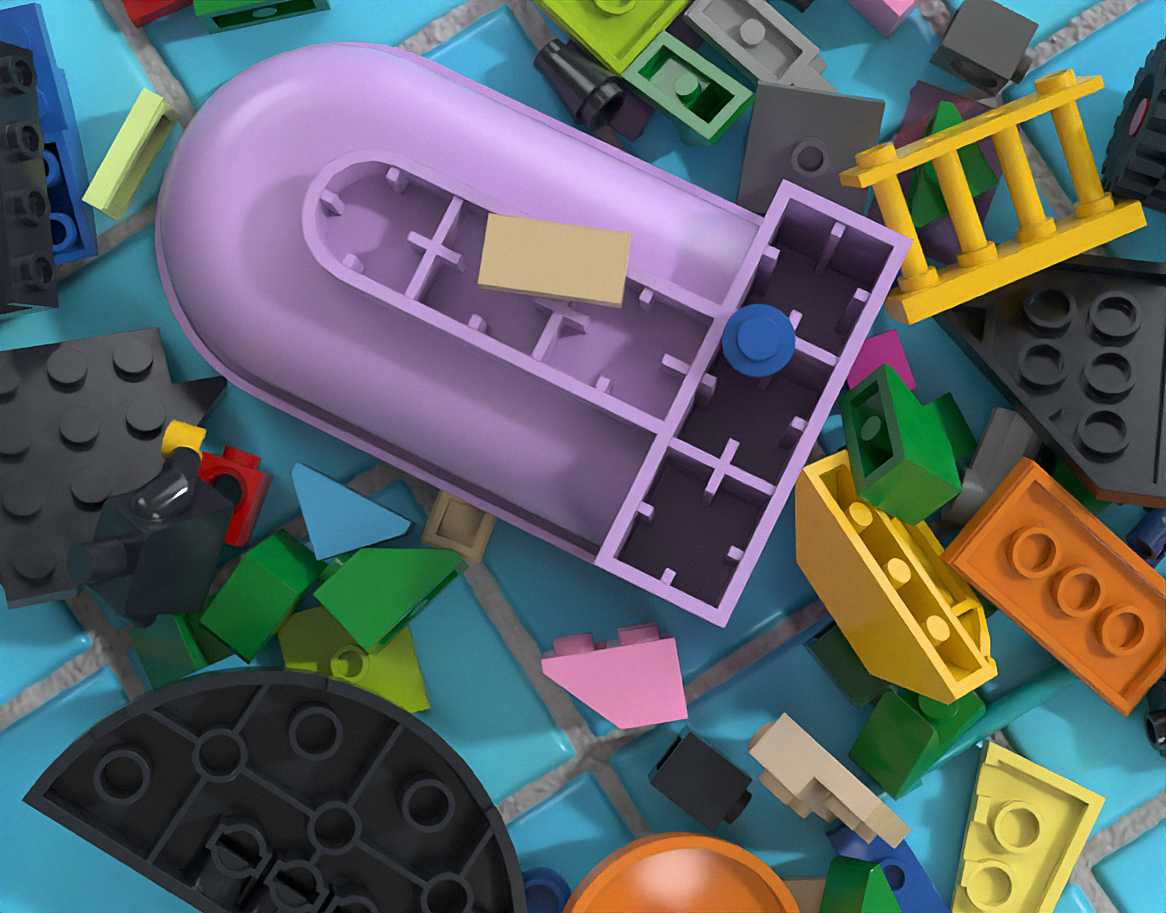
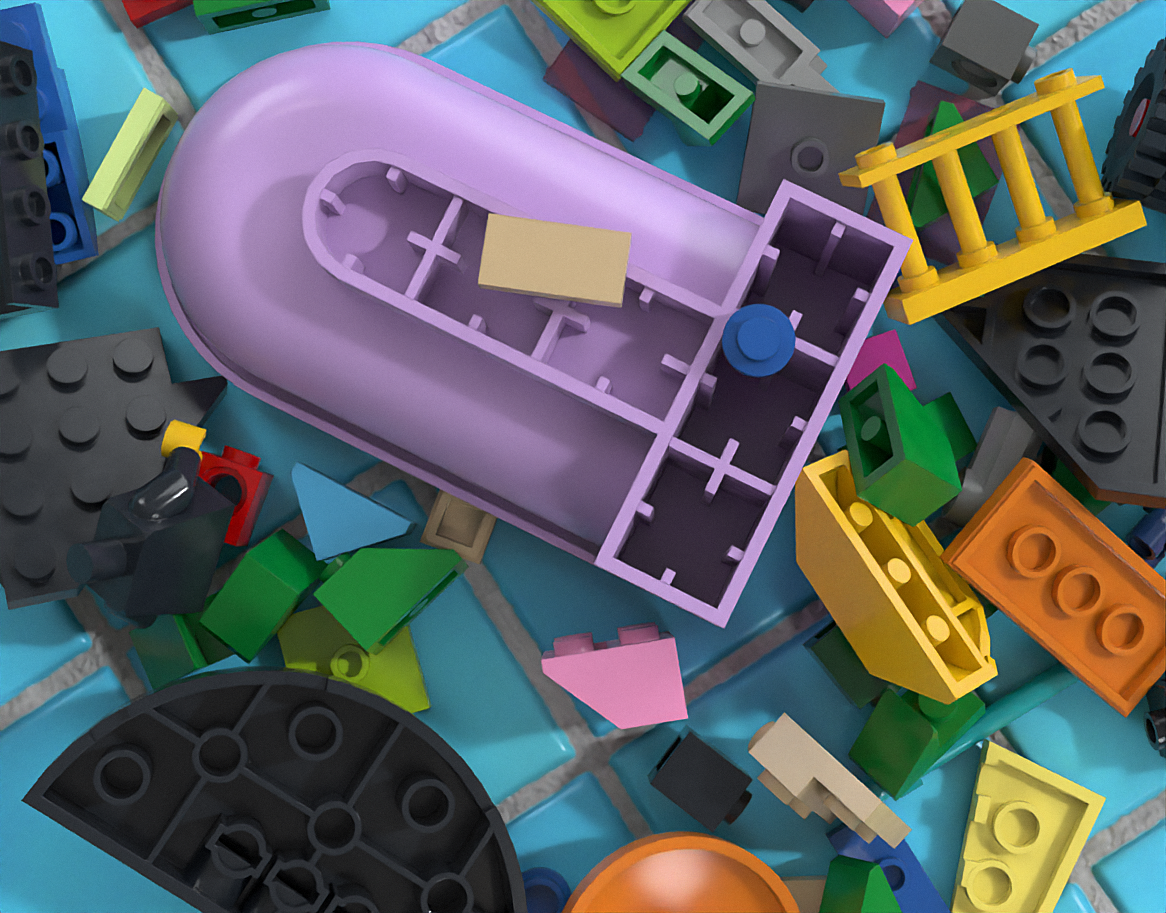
(583, 87): black cone -> none

